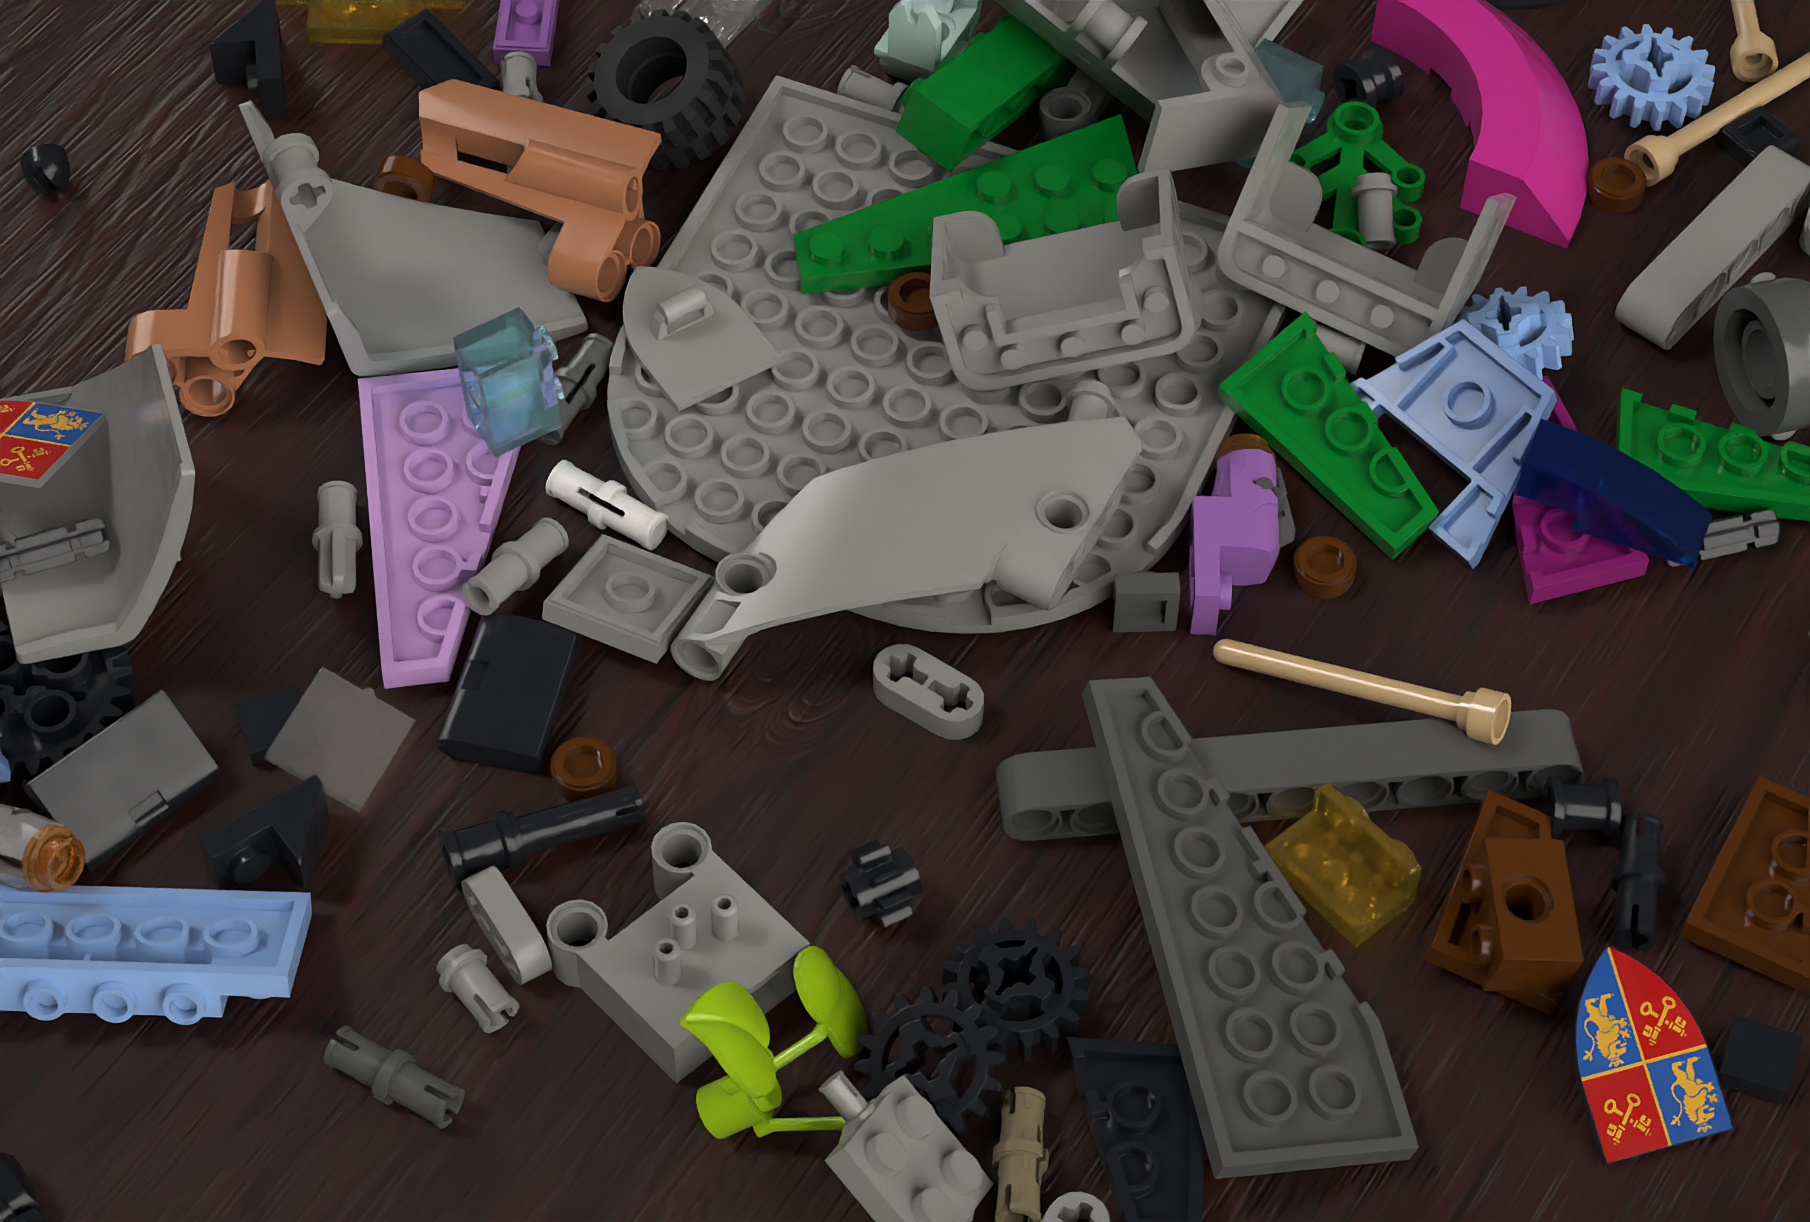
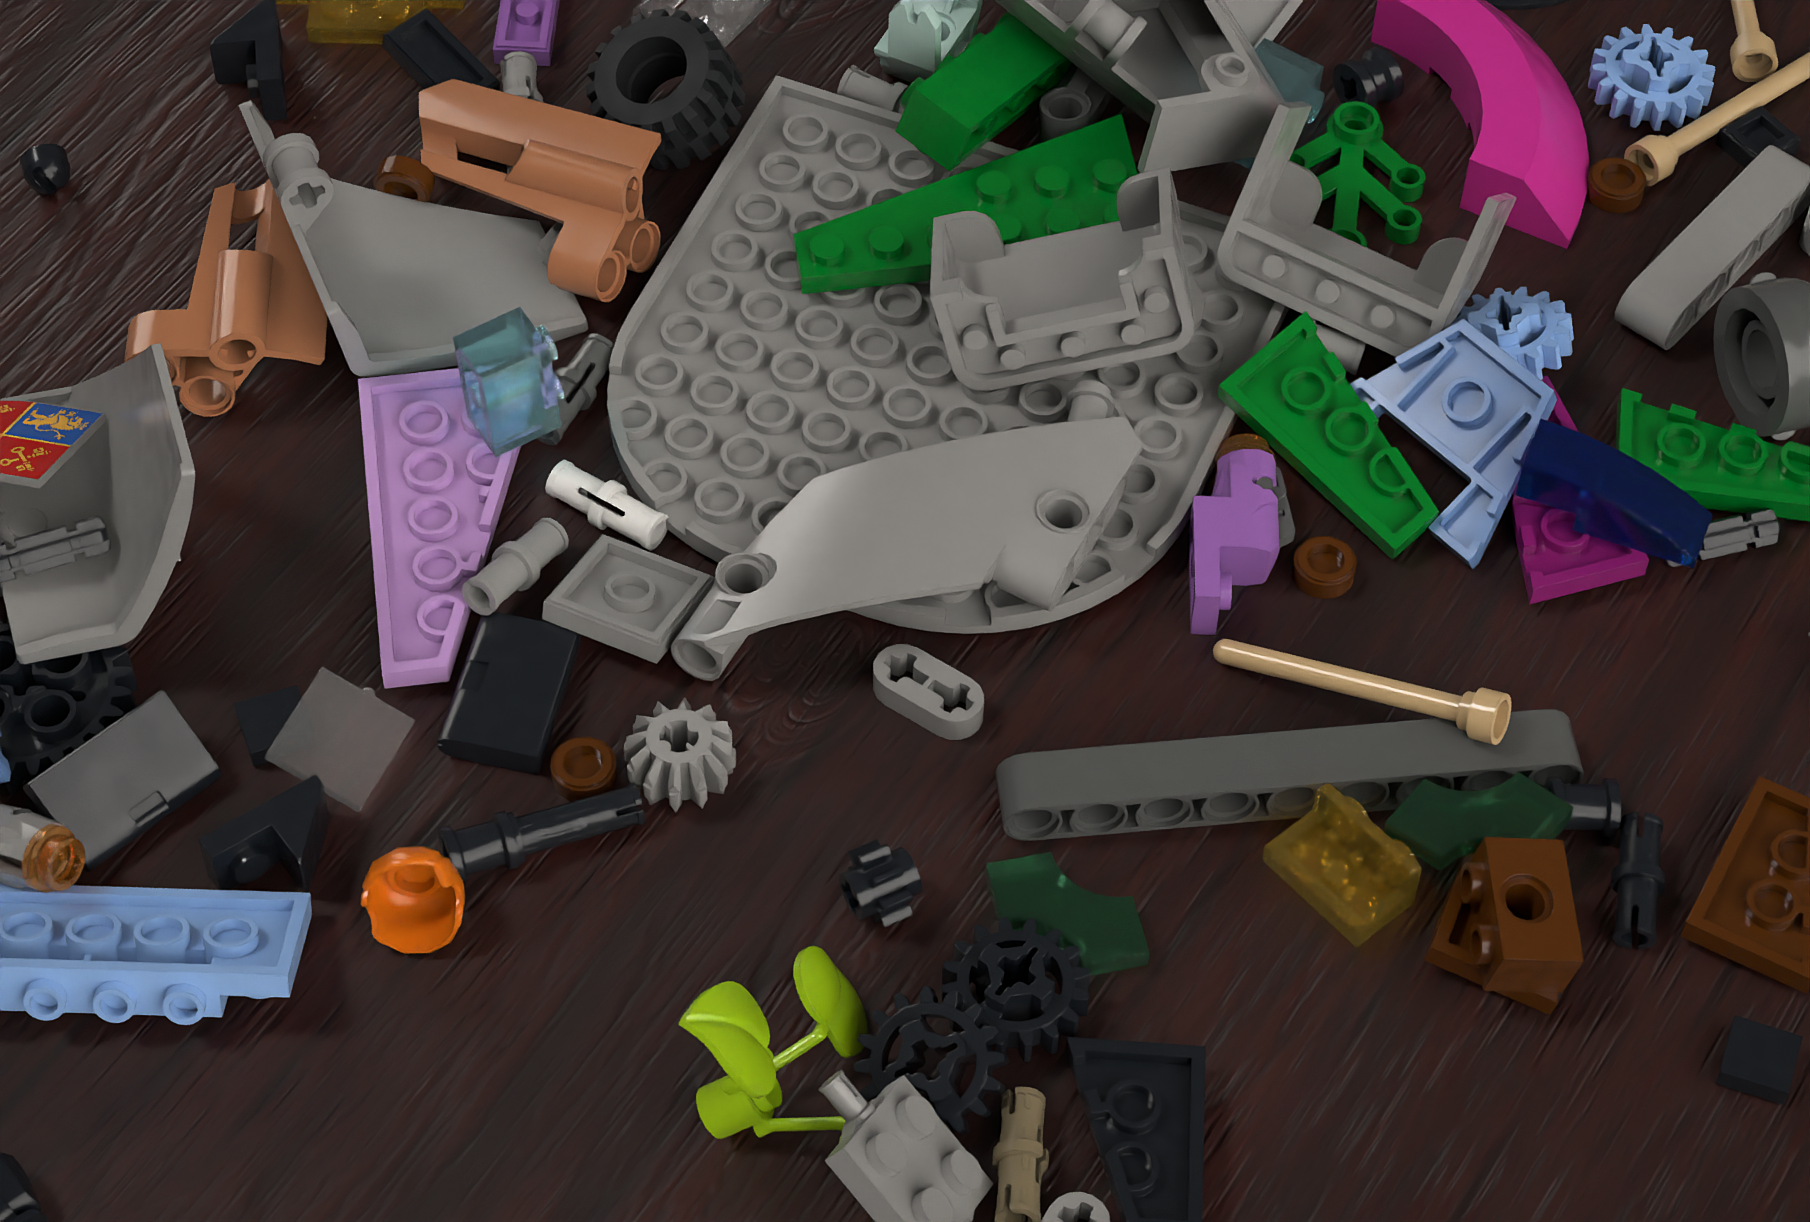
(337, 538): light grey axle -> none
(394, 1076): dark grey pin -> none
(414, 899): none -> orange hair
(466, 974): light grey pin -> none
(506, 925): light grey beam -> none
(680, 754): none -> light grey gear
(691, 336): light grey shield -> none
(697, 936): light grey piece -> none
(910, 302): reddish brown tile -> none
(1100, 925): none -> clear green tile
(1145, 602): dark grey plate -> none
(1263, 1021): dark grey wing -> none
(1375, 209): light grey pin -> none
(1452, 823): none -> clear green tile
(1642, 1062): shield -> none

